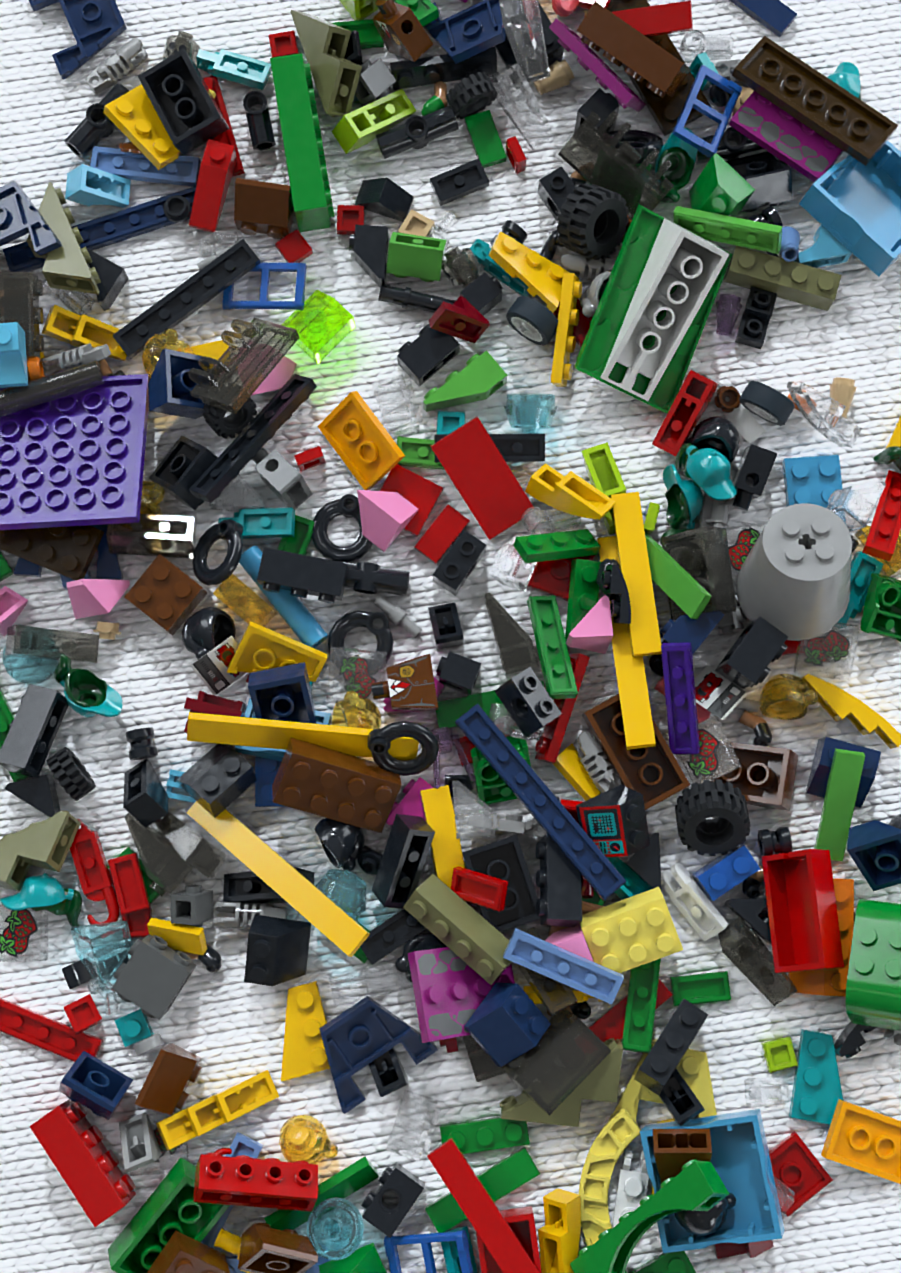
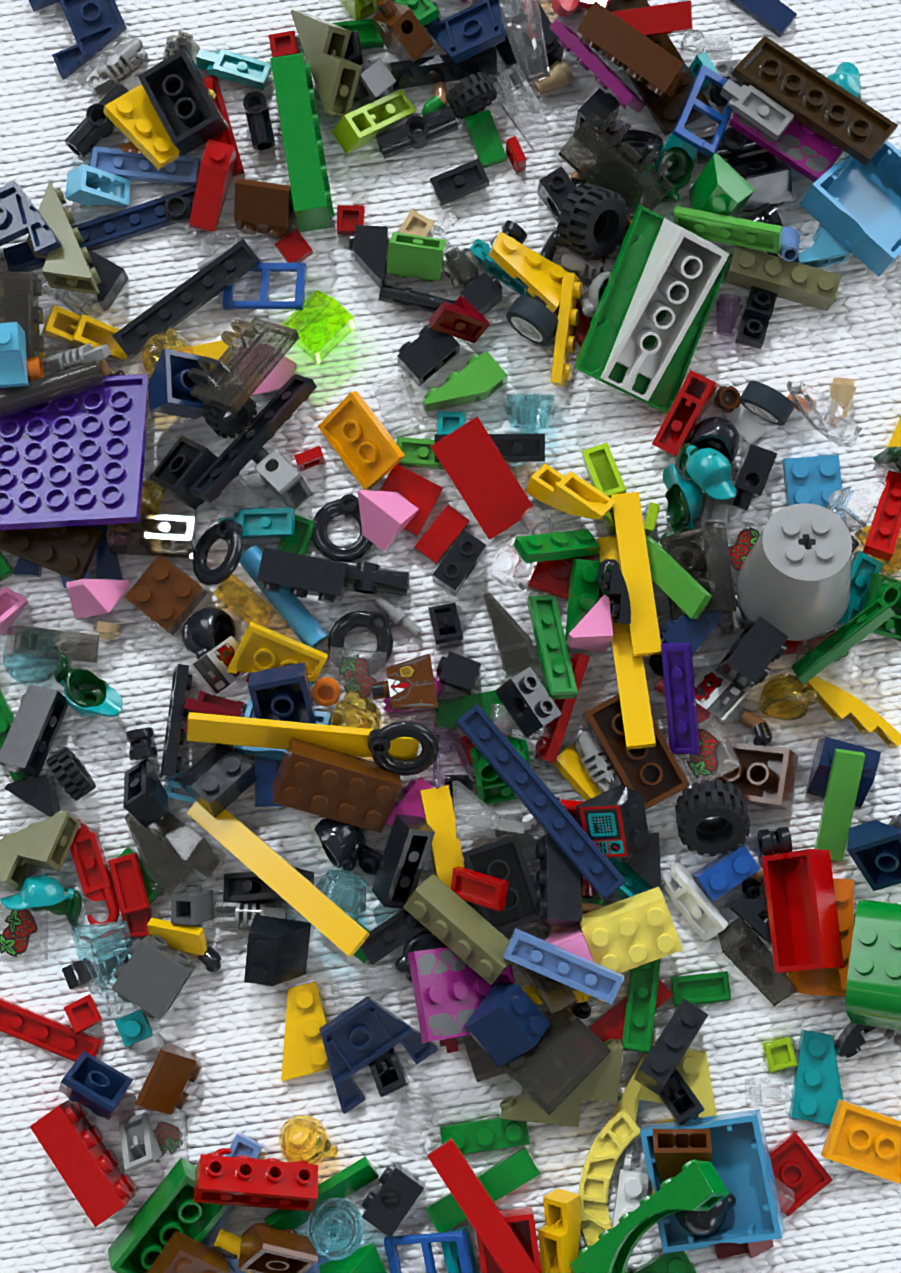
(174, 733): none -> black plate
(217, 1109): yellow slope -> none
(326, 691): none -> orange tile
(384, 198): black slope -> none
(757, 108): none -> light grey hinge
(842, 640): none -> green tile

